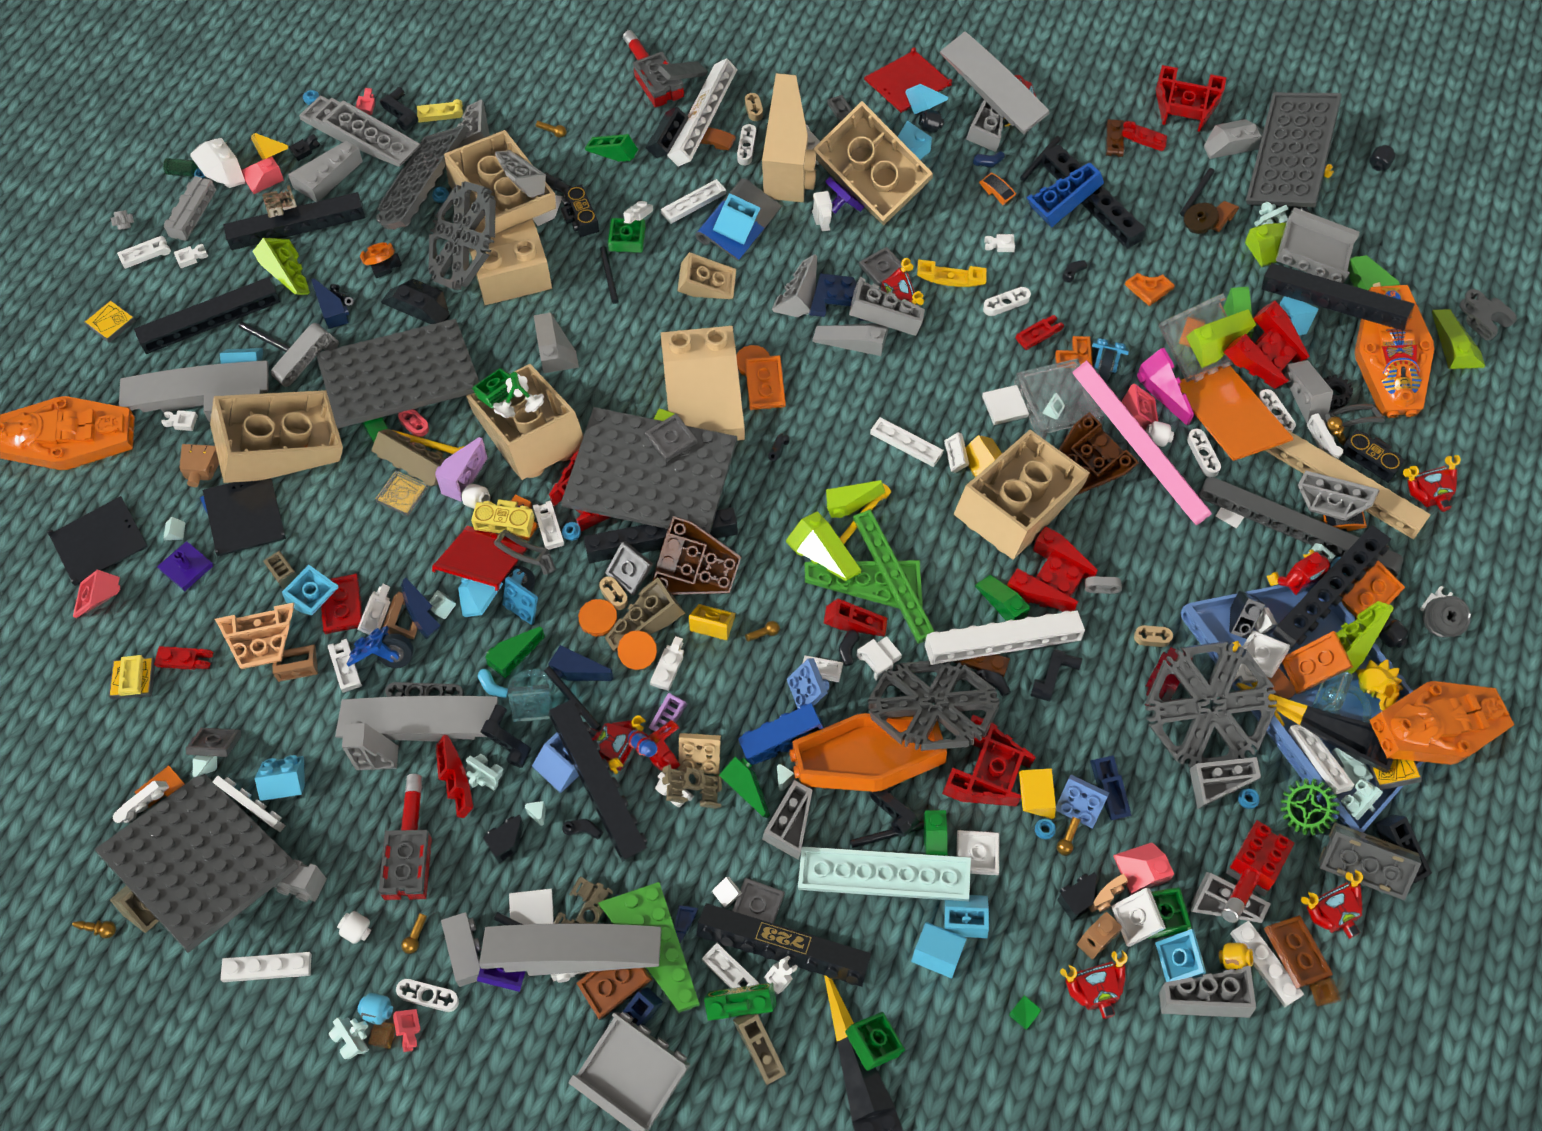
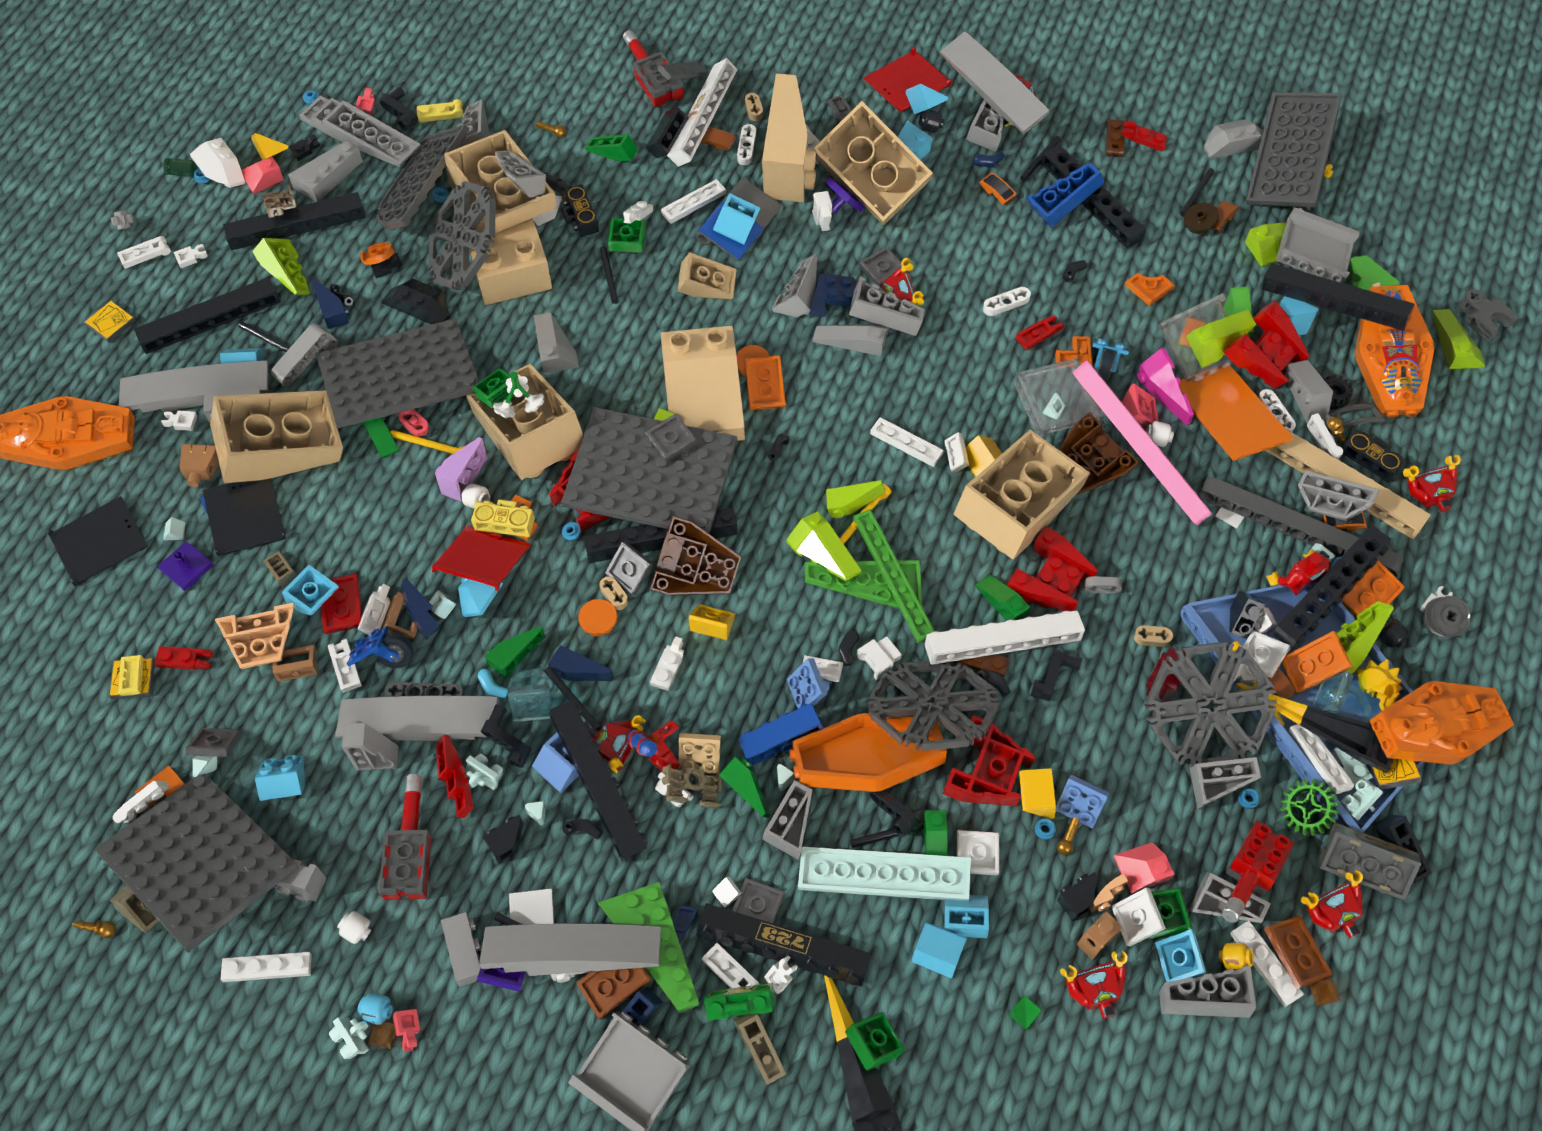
(95, 590): coral slope -> none
(190, 208): light grey brick -> none
(256, 807): white plate -> none
(401, 493): clear tile -> none
(408, 456): dark tan wedge -> none
(411, 944): pearl gold bar -> none
(444, 993): white beam -> none
(518, 593): dark azure plate -> none
(544, 559): dark grey sword -> none
(548, 525): white plate -> none
(589, 894): dark tan piece -> none
(637, 650): orange tile -> none
(650, 613): dark tan wedge -> none
(666, 705): lavender slope -> none
(771, 628): pearl gold bar -> none
(852, 617): red slope -> none
(949, 276): yellow slope -> none
(1002, 242): white plate -> none
(1005, 405): white tile -> none
(1108, 779): dark blue slope -> none
(1186, 98): red wedge -> none
(1203, 461): white beam -> none
(1270, 214): light aqua hips -> none
(1382, 158): black head -> none

